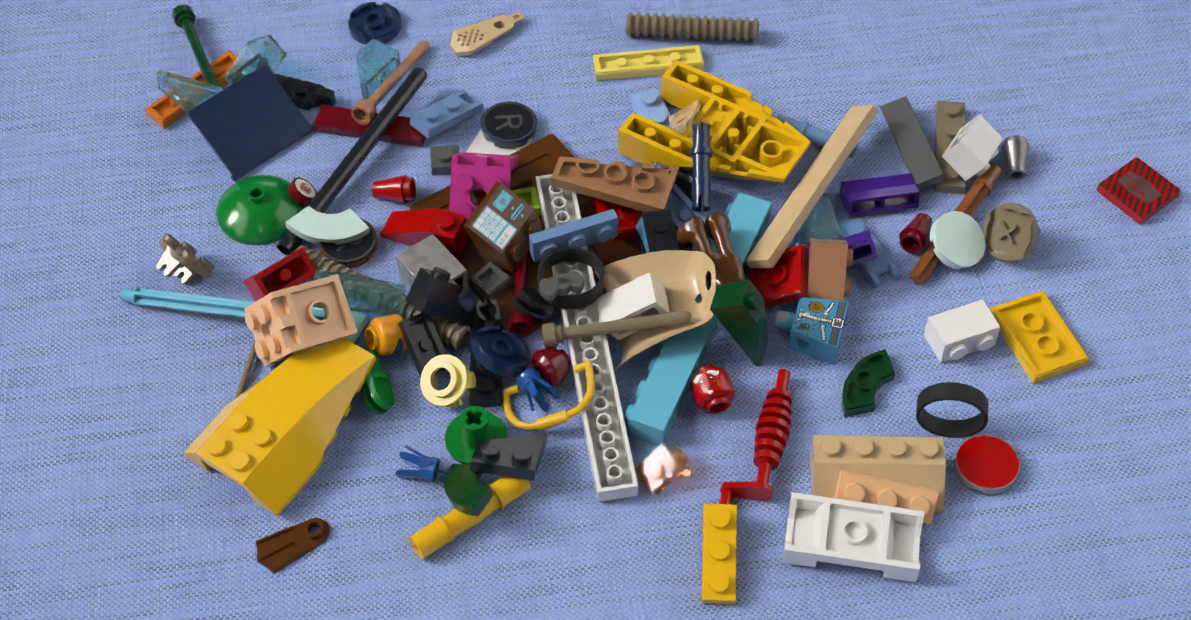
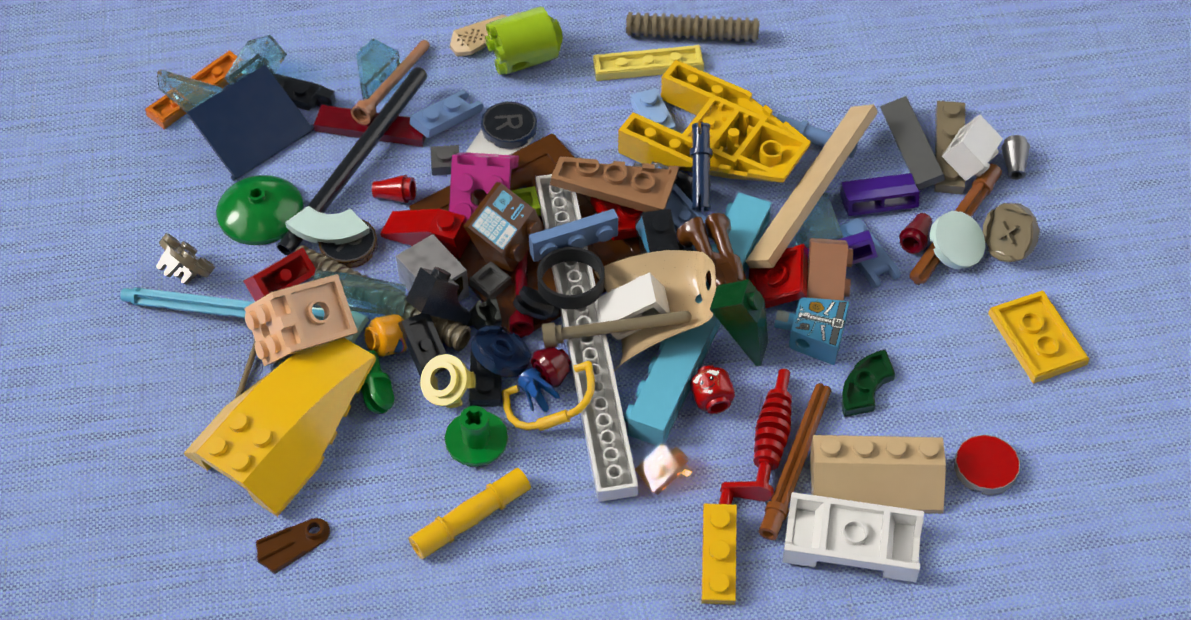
(185, 18): dark green piece -> none
(301, 191): tile -> none
(375, 22): dark blue tile -> none
(428, 466): blue piece -> none
(465, 490): dark green tile -> none
(510, 456): black wing -> none
(524, 40): none -> lime cylinder
(561, 285): dark grey piece -> none
(683, 119): tan piece -> none
(777, 509): none -> dark orange axle
(887, 493): light nougat plate -> none
(955, 392): black tyre -> none
(961, 331): white brick -> none
(1138, 190): tile -> none

